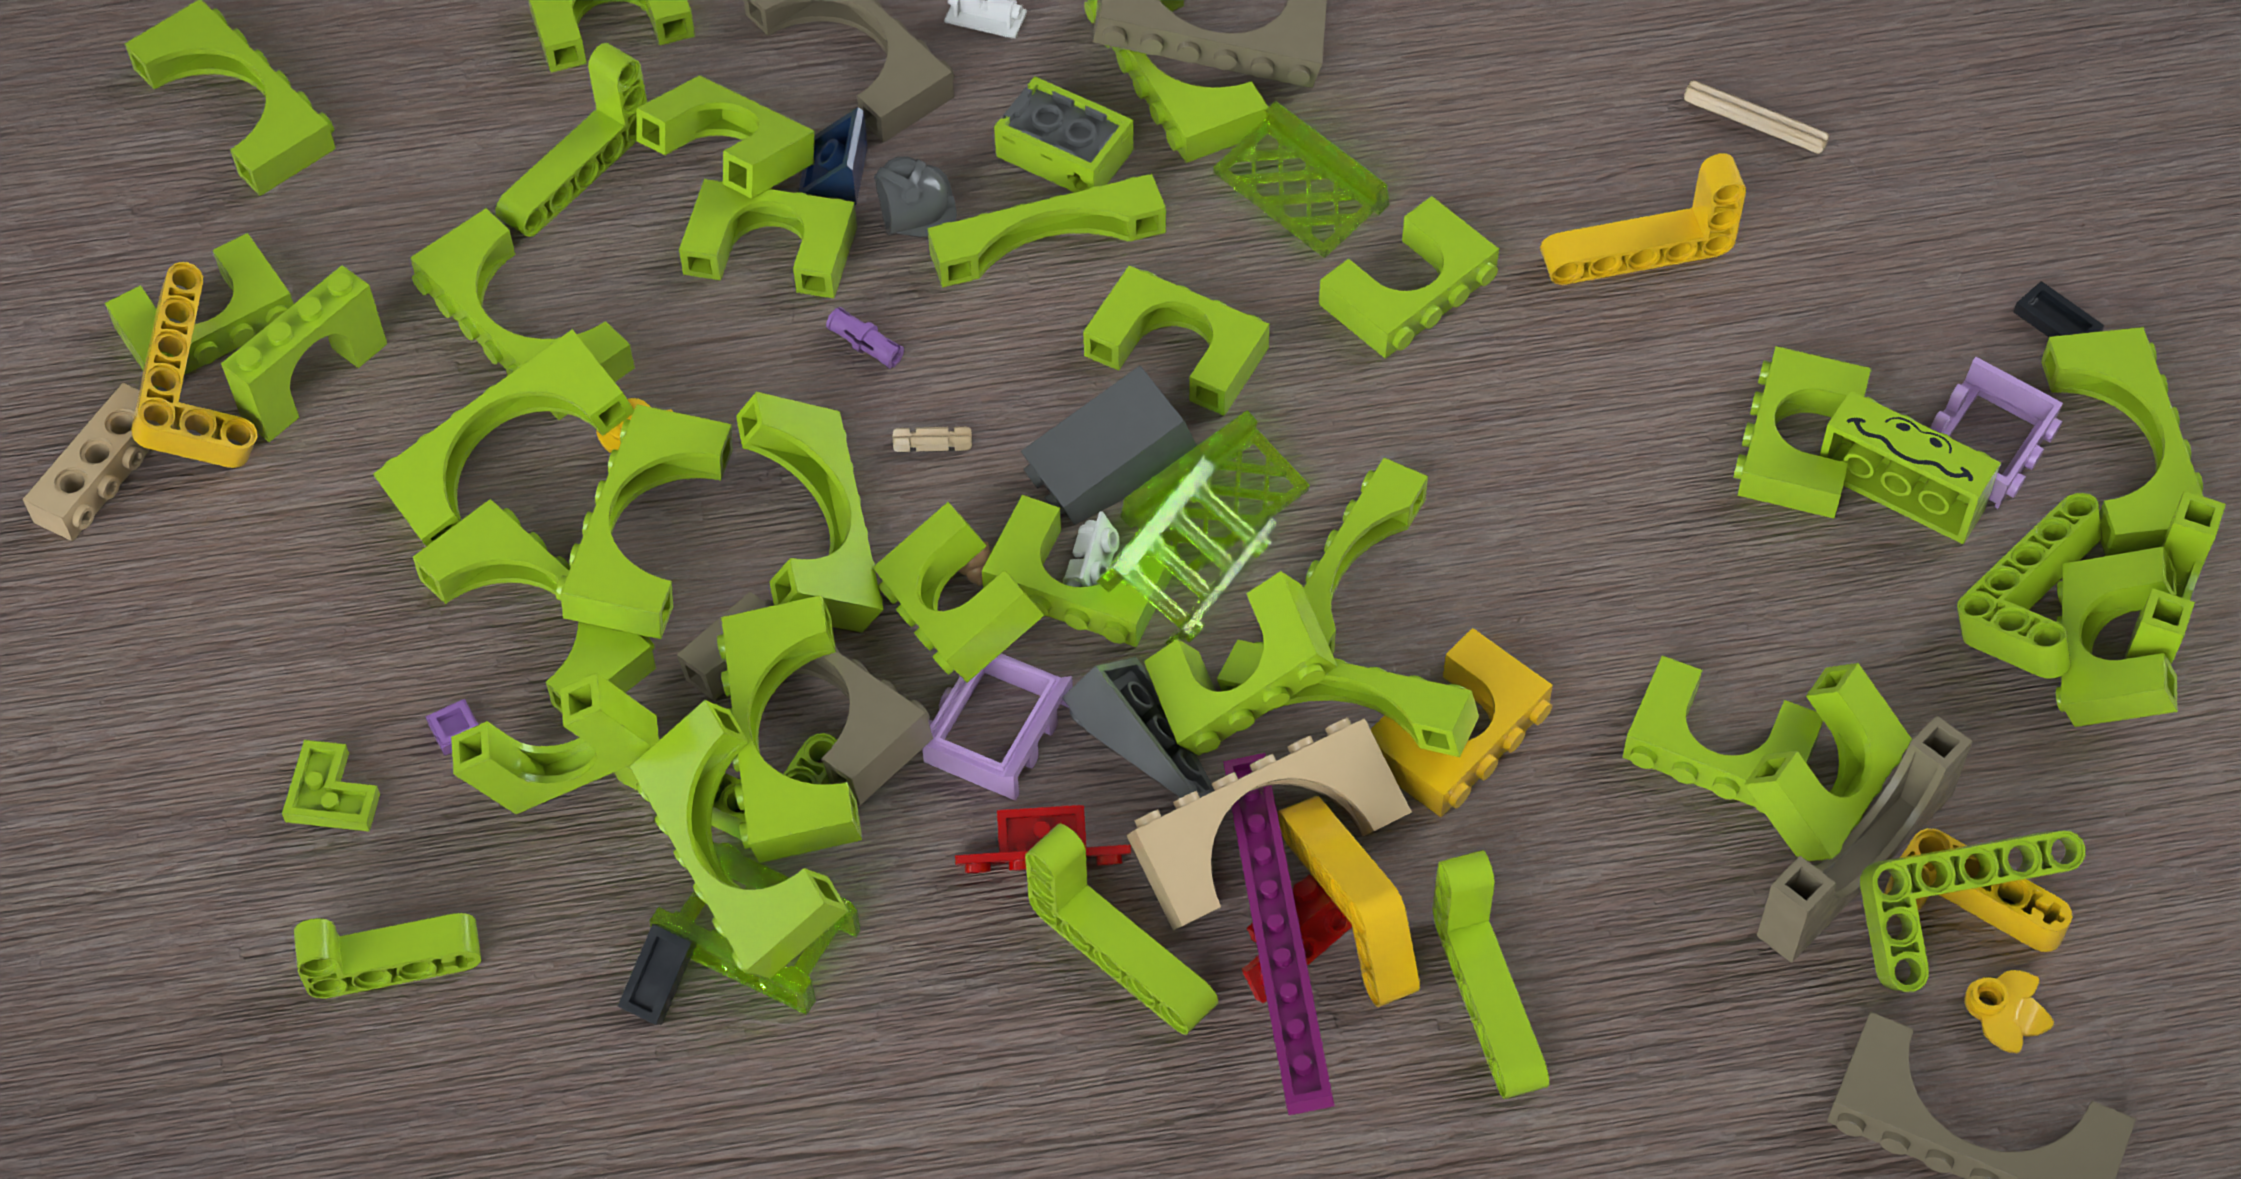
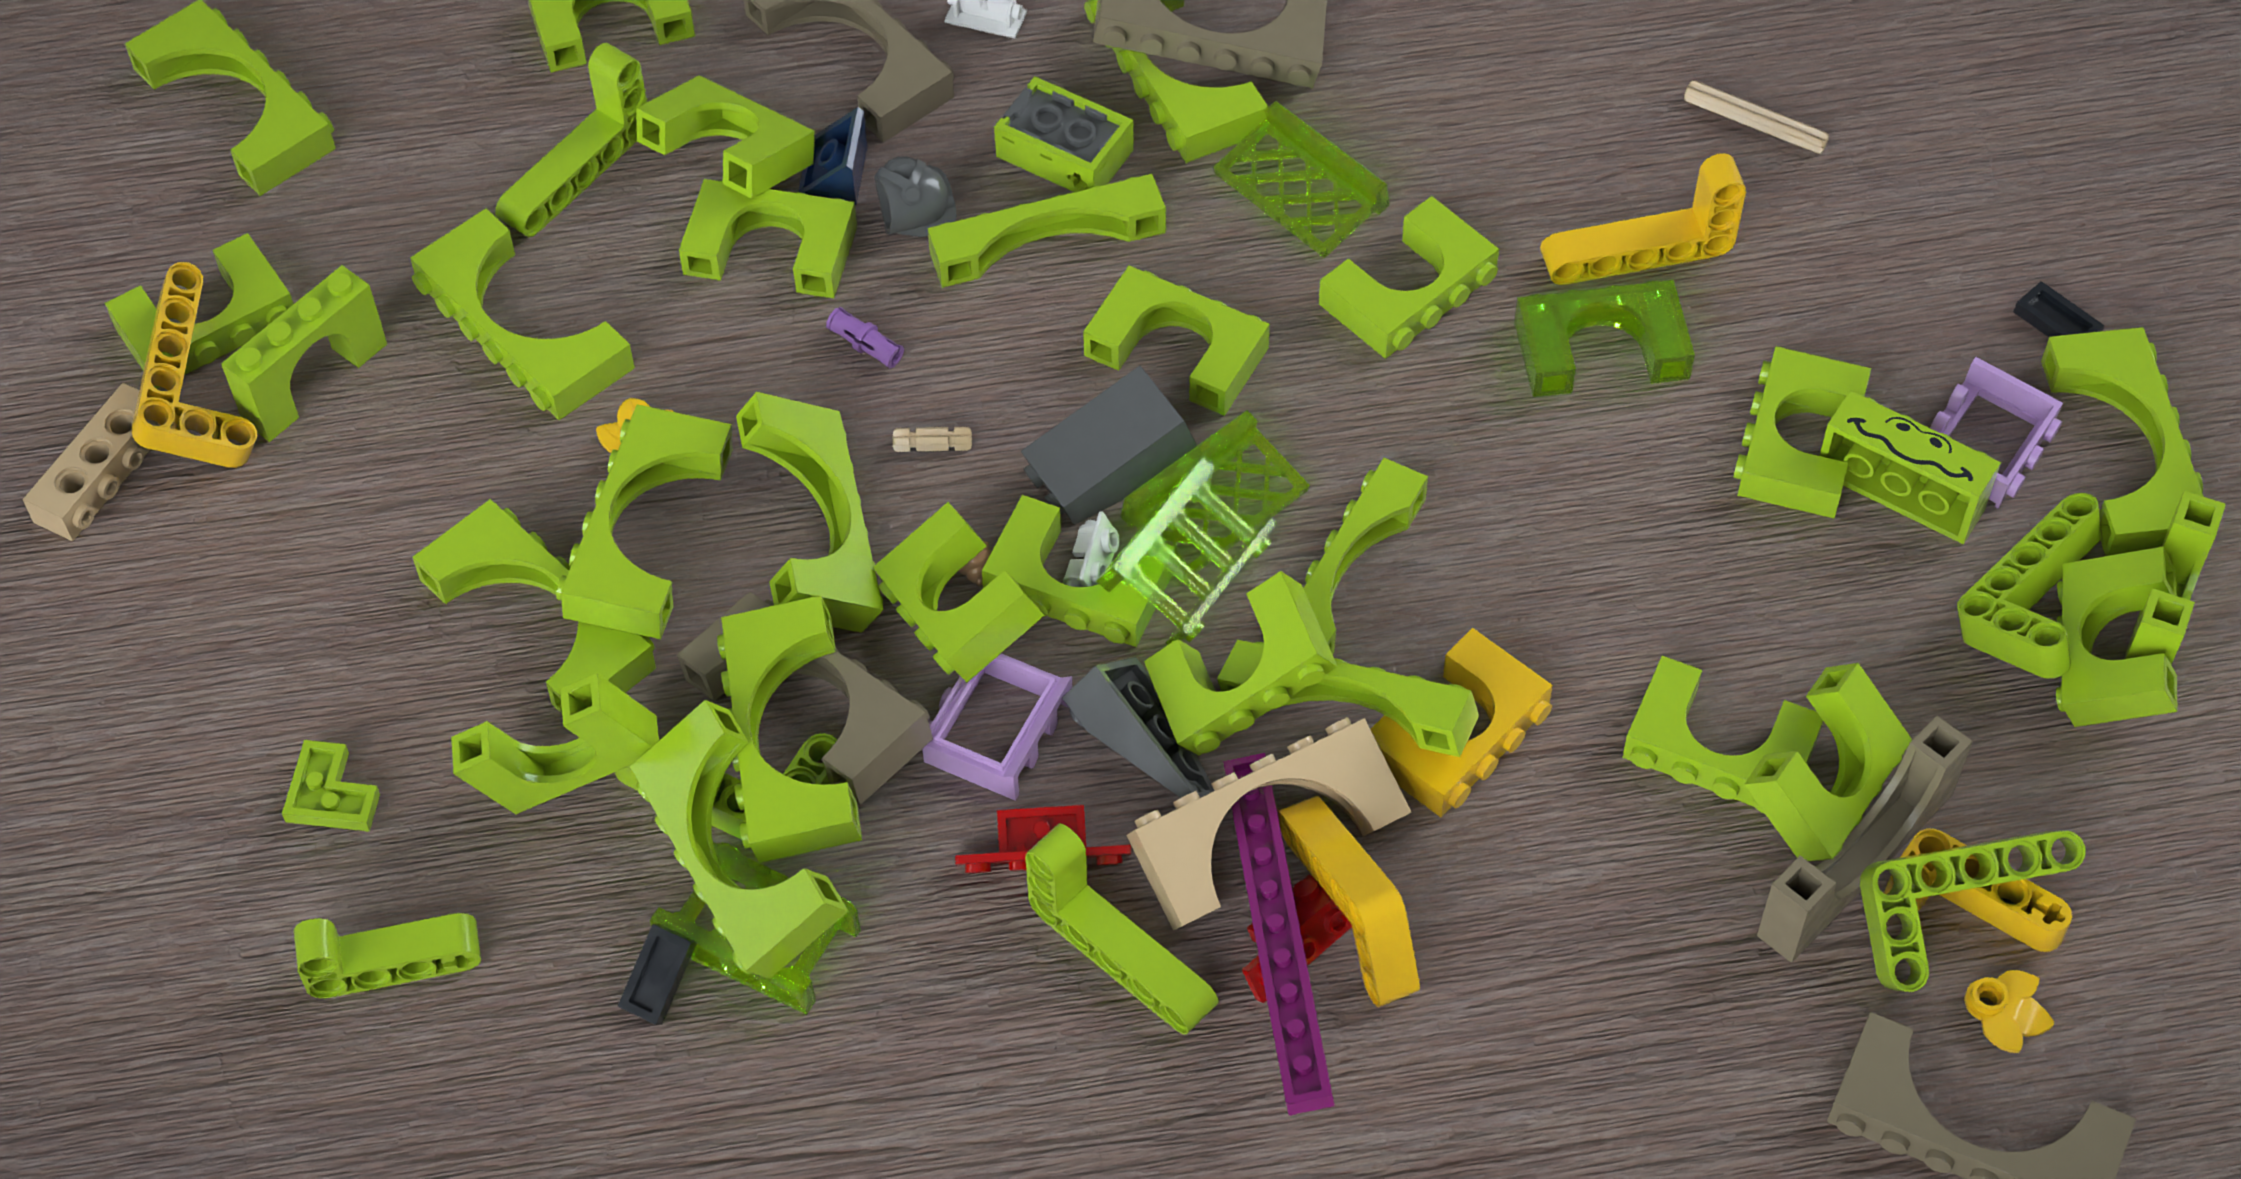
(450, 722): medium lavender tile -> none
(557, 379): lime arch -> none
(1462, 922): lime beam -> none
(1643, 310): none -> clear neon green arch

